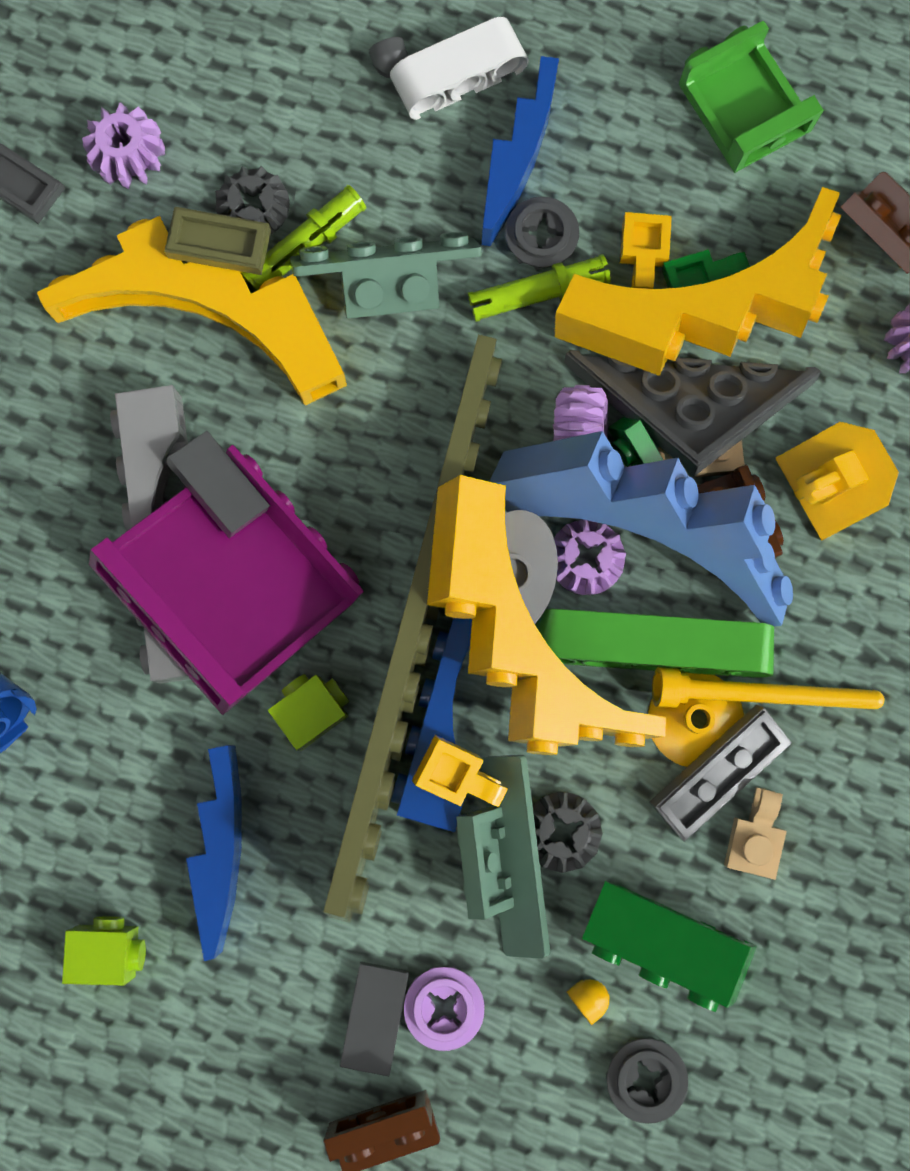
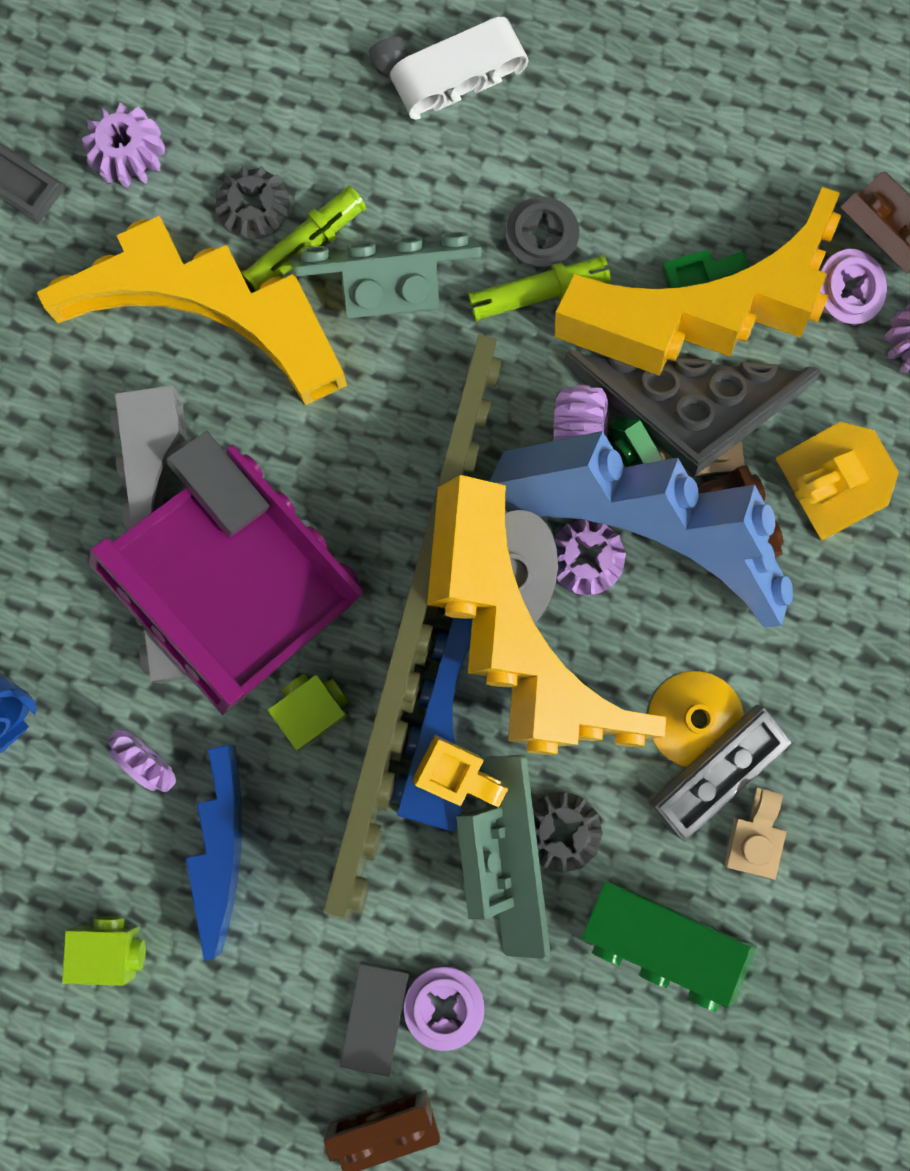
(140, 761): none -> lavender gear
(217, 240): olive tile -> none
(515, 159): blue slope -> none
(590, 998): yellow hinge -> none
(645, 245): yellow plate -> none
(659, 641): bright green beam -> none
(670, 1085): dark grey gear -> none
(672, 688): yellow piece -> none
(746, 97): bright green panel -> none
(868, 292): none -> lavender gear

